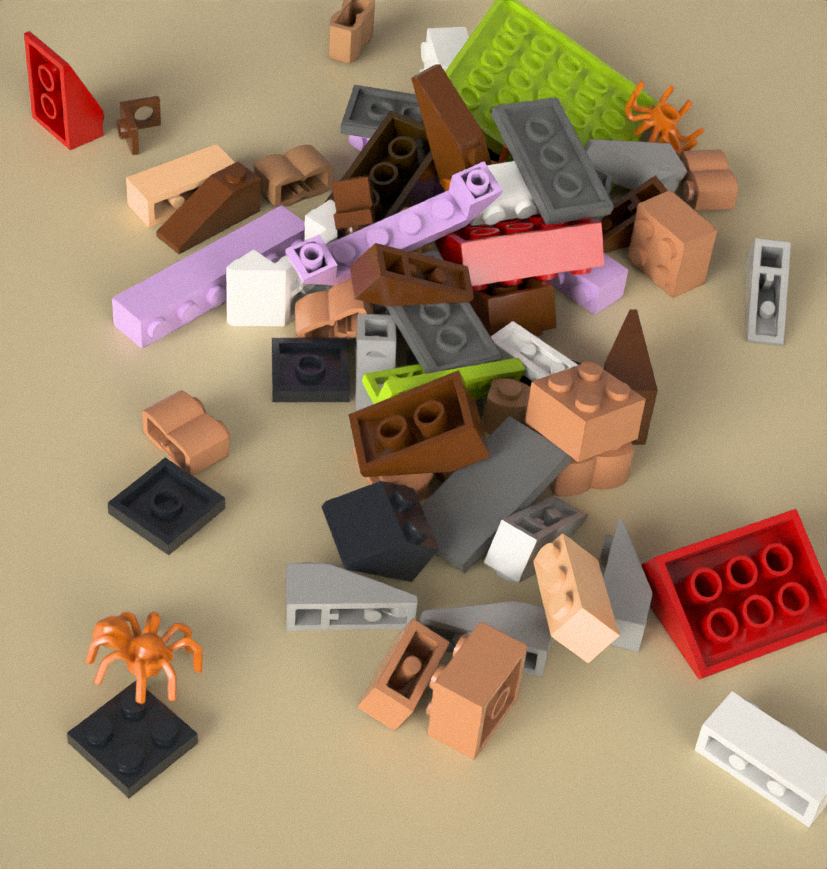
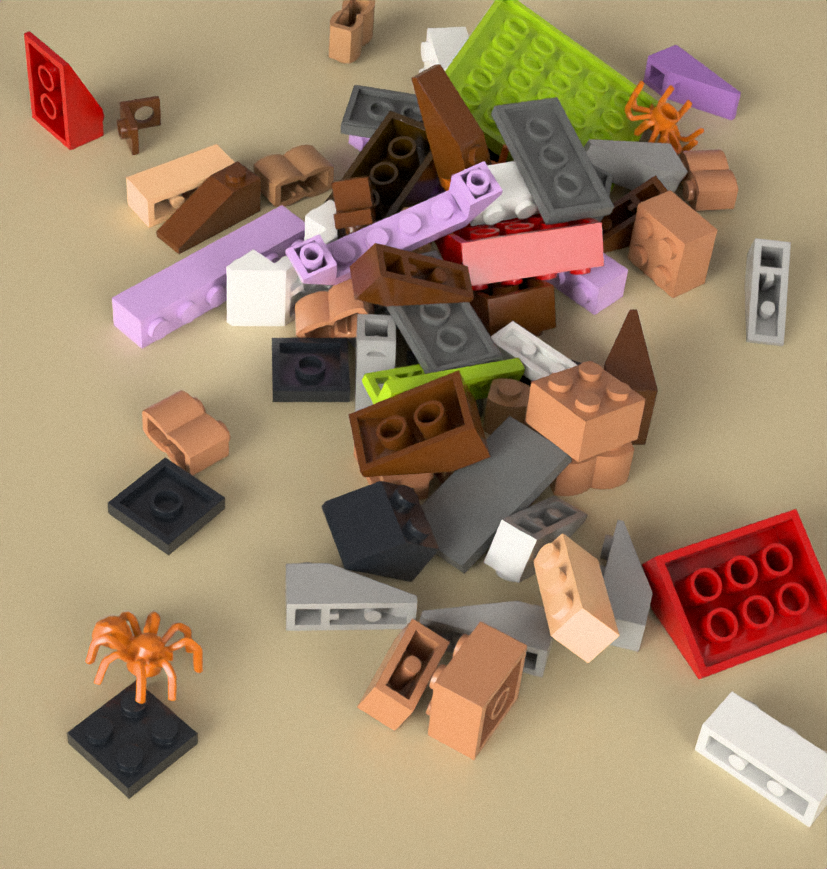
(690, 82): none -> medium lavender slope

